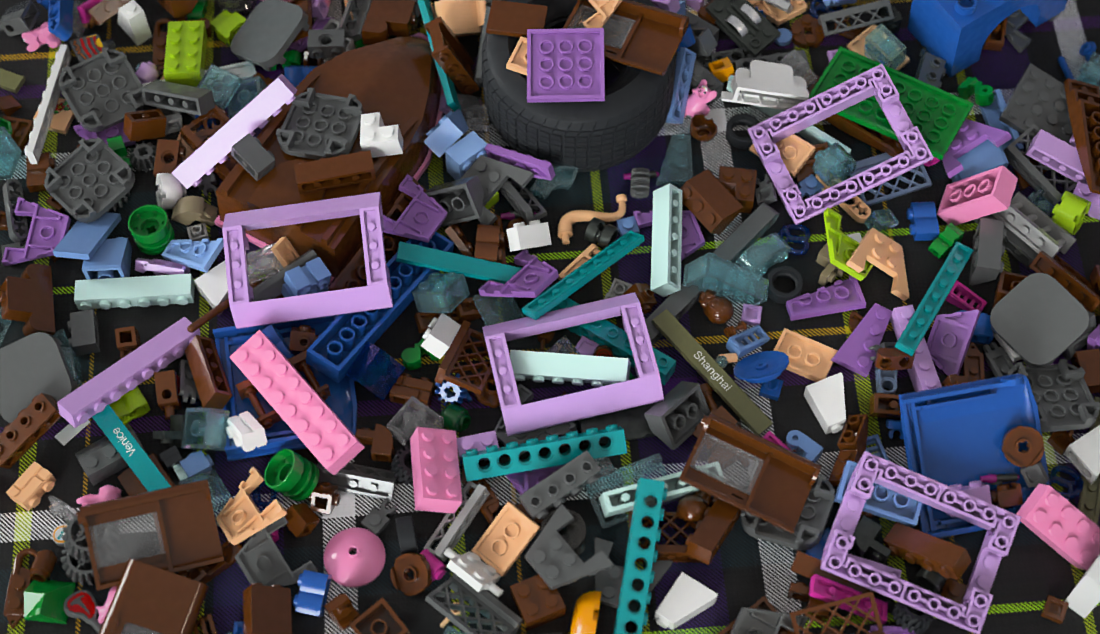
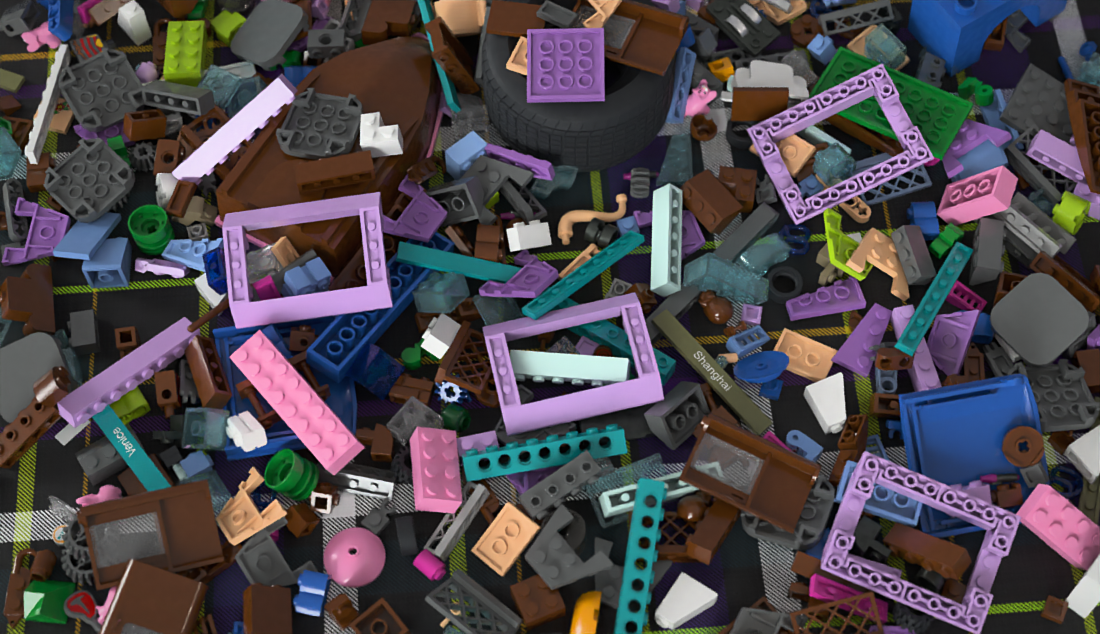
(31, 486): light nougat brick -> none
(52, 386): none -> reddish brown brick
(134, 291): light aqua brick -> none
(181, 198): none -> reddish brown tile
(216, 270): none -> clear blue brick
(253, 156): dark grey brick -> none
(266, 289): none -> dark pink tile
(421, 569): reddish brown plate -> none
(425, 169): none -> reddish brown plate
(446, 132): medium blue slope -> none
(474, 571): white plate -> none
(557, 15): none -> dark grey tile
(758, 103): none -> reddish brown tile
(785, 37): medium blue tile -> none
(822, 48): none -> medium blue brick
(881, 220): clear light blue bracket -> none
(913, 255): none -> dark grey brick

